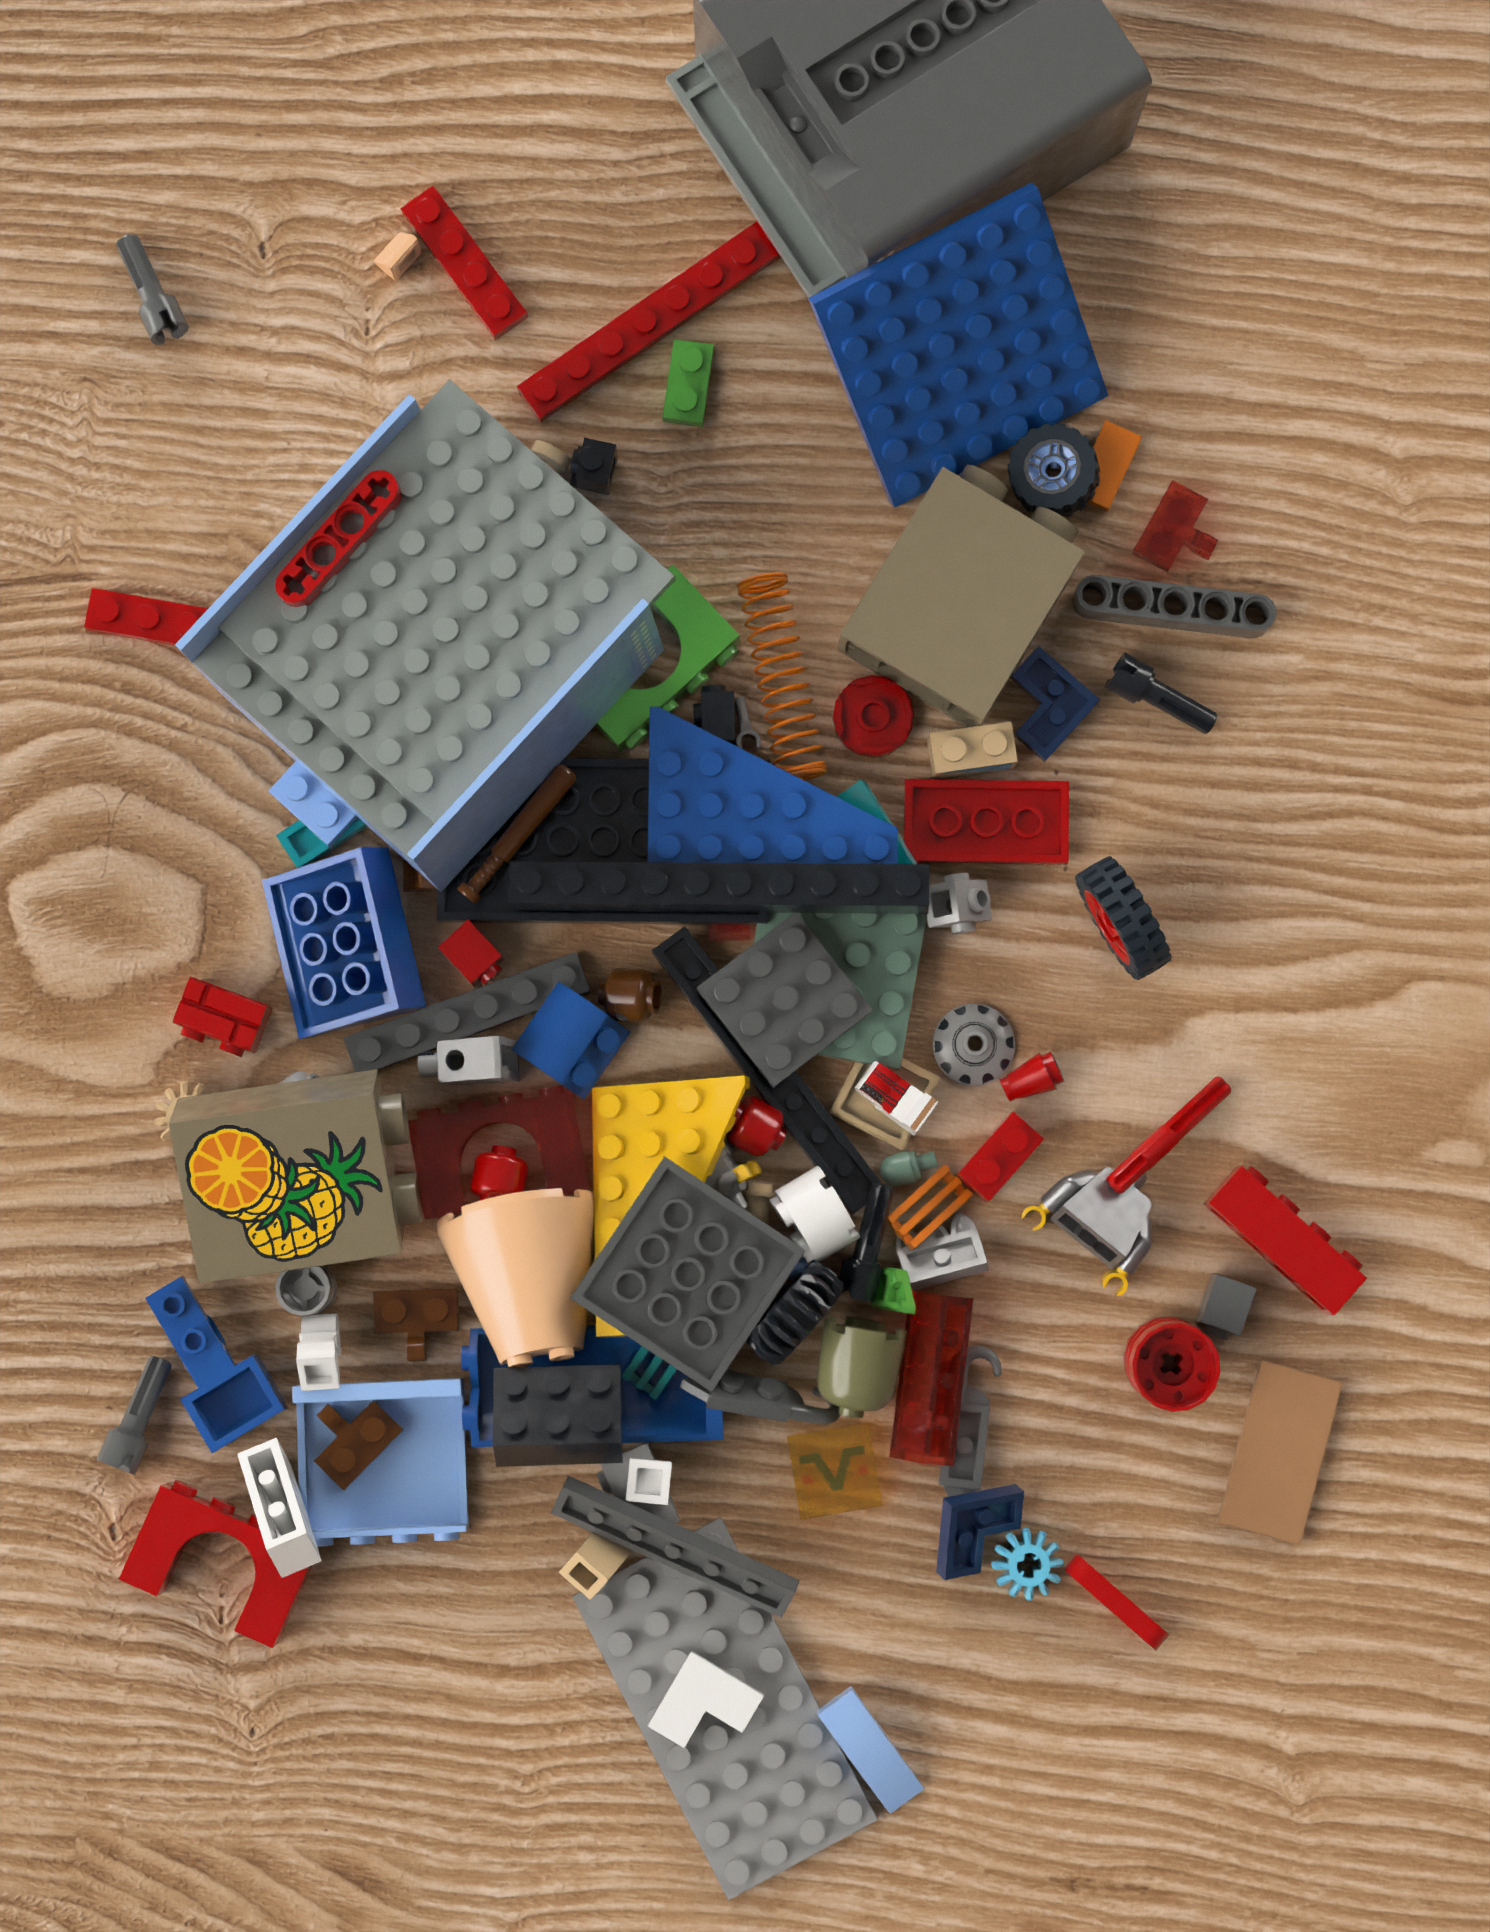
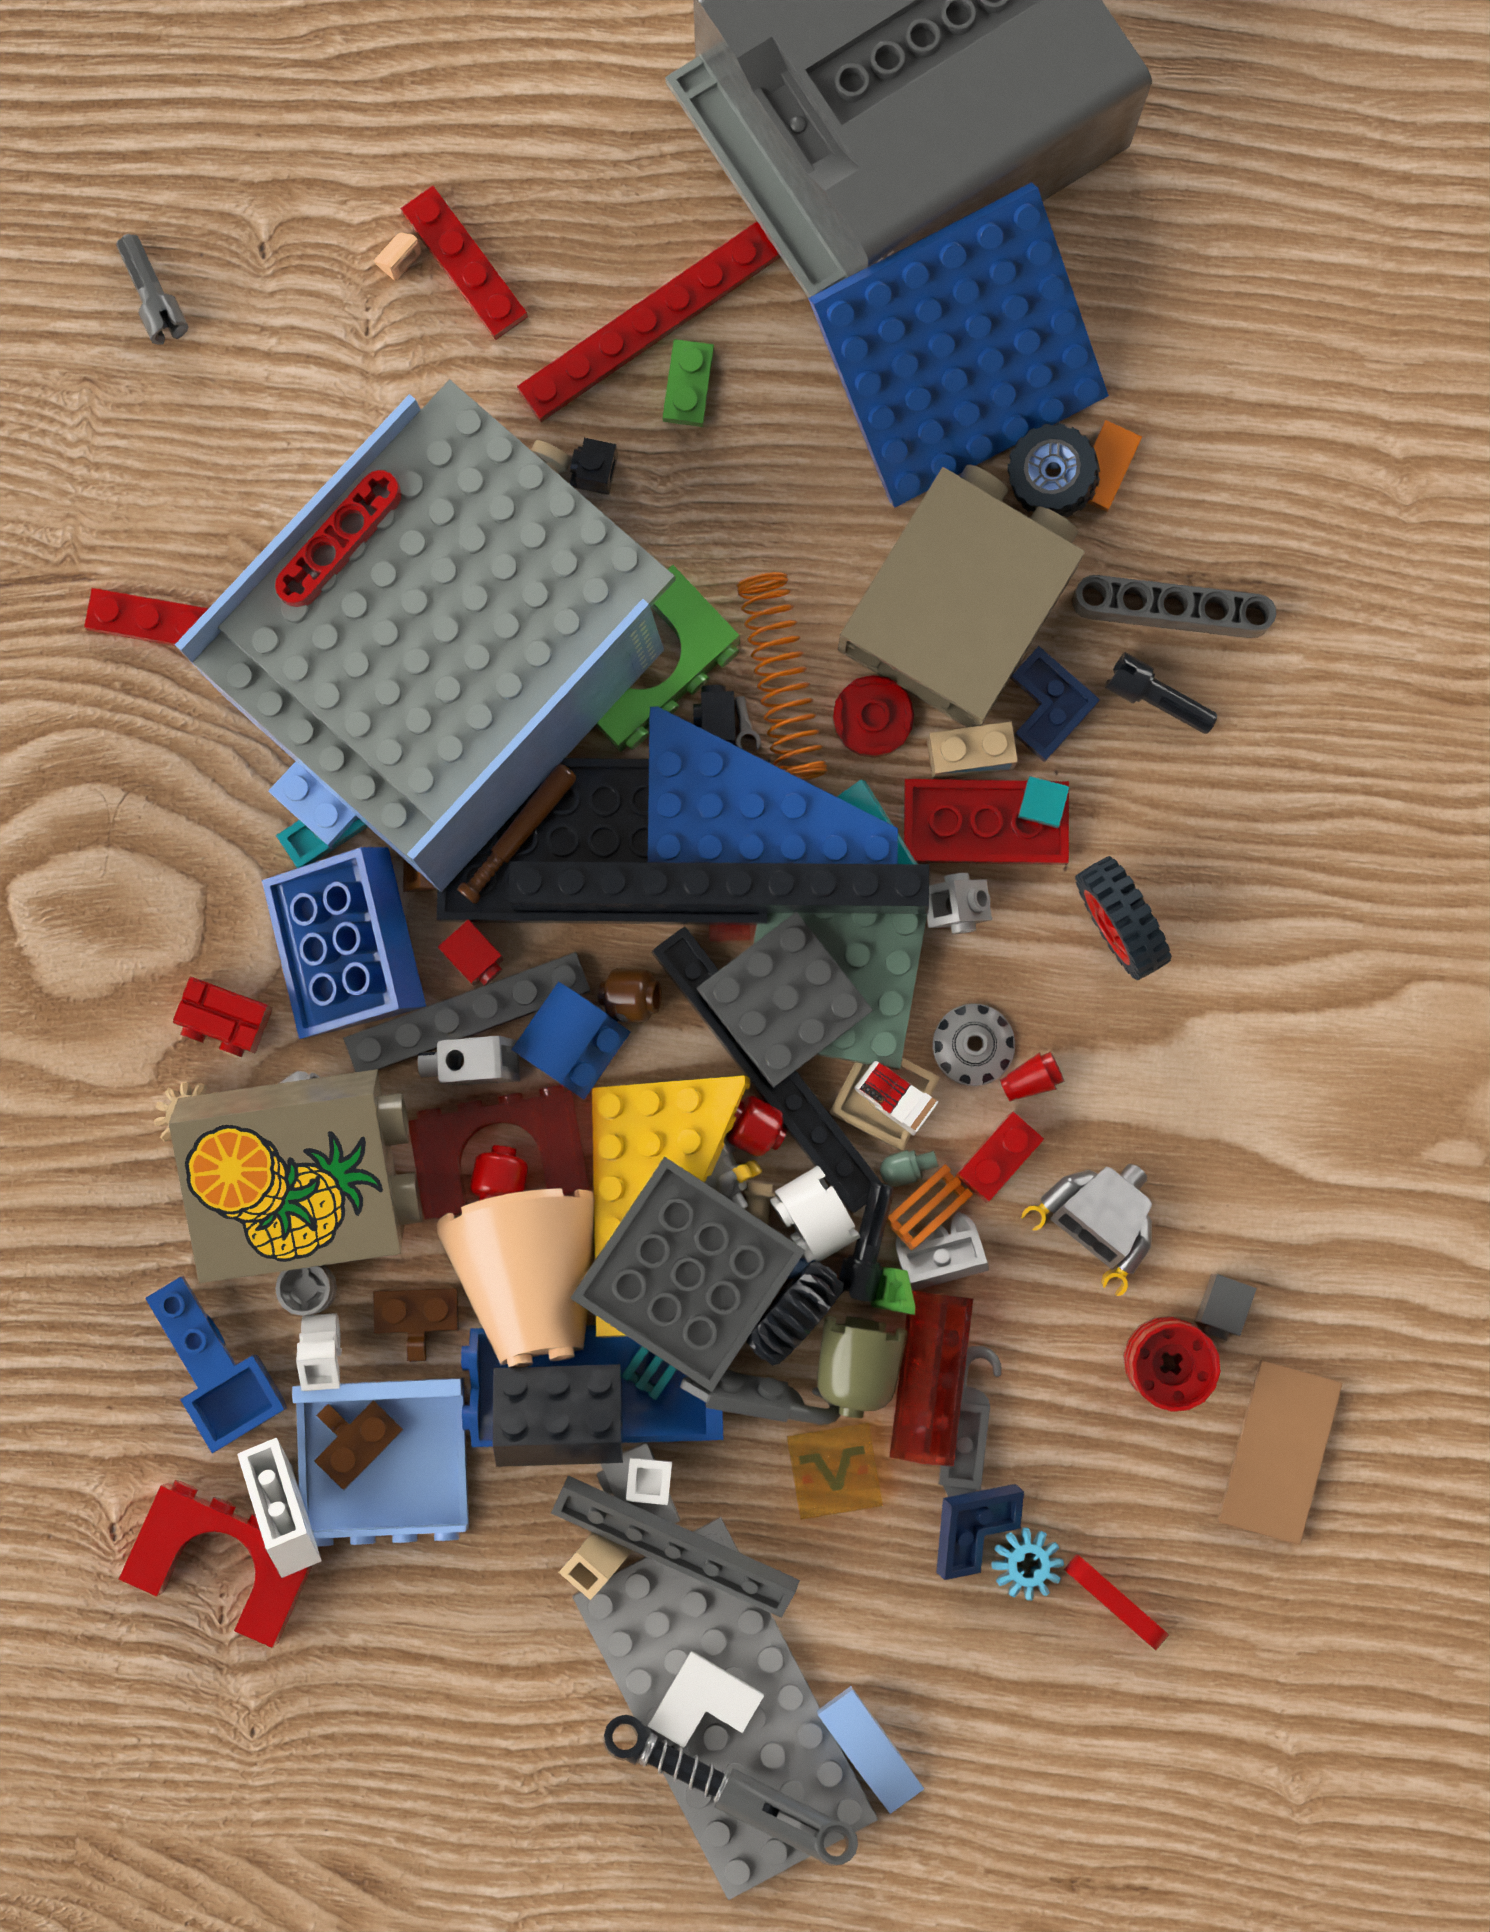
(124, 1444): dark grey piece -> none
(735, 1793): none -> piece
(1043, 802): none -> teal tile
(1168, 1135): red axle -> none
(1173, 528): clear red plate -> none
(1285, 1240): red brick -> none

